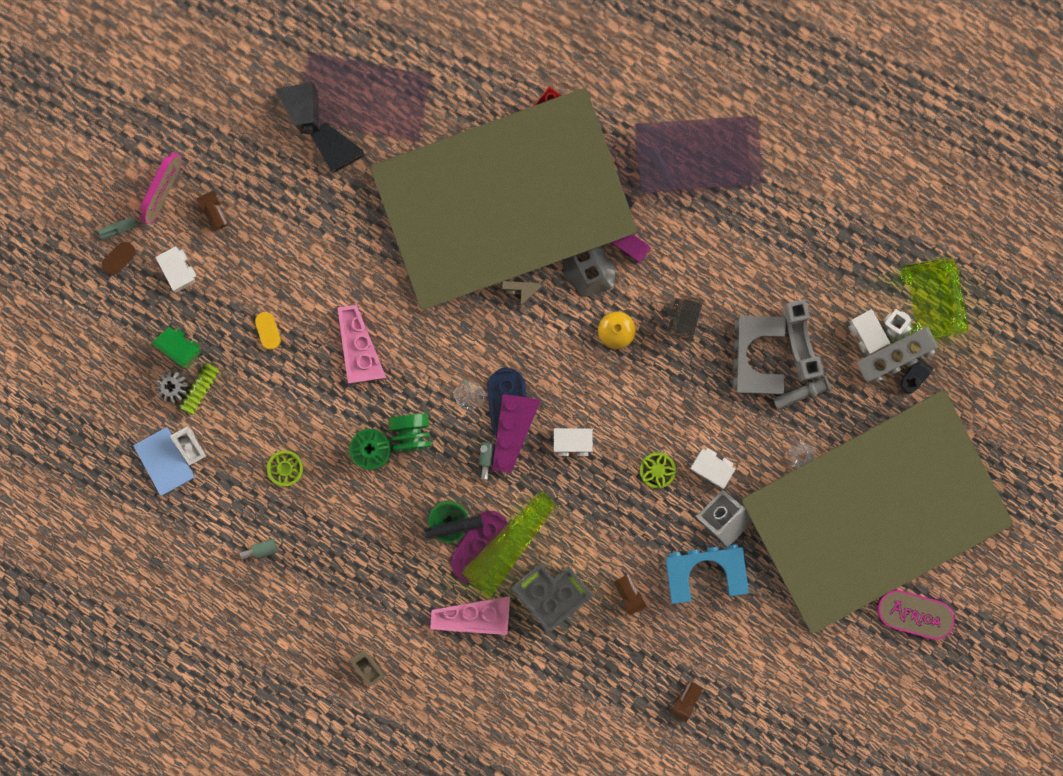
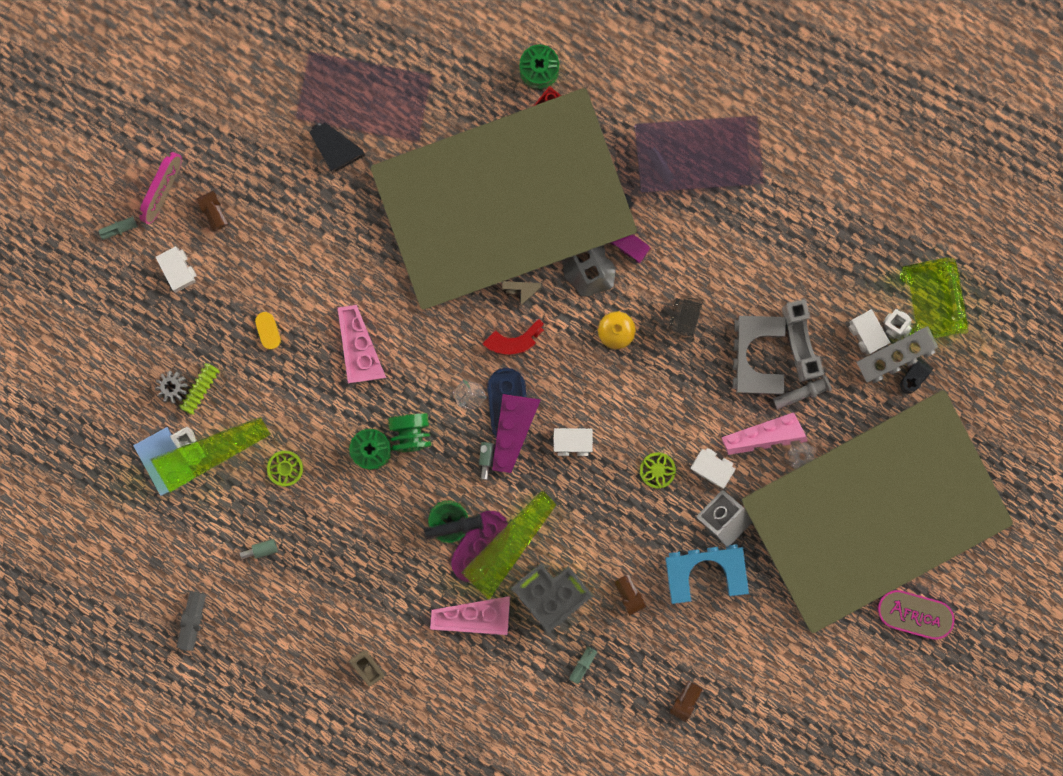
(118, 258): reddish brown tile -> none
(177, 347): green slope -> none
(191, 621): none -> dark grey piece
(196, 458): none -> clear neon green wing
(302, 106): black slope -> none
(513, 346): none -> red arch
(539, 77): none -> green wheel
(583, 665): none -> sand green axle
(764, 435): none -> bright pink wing

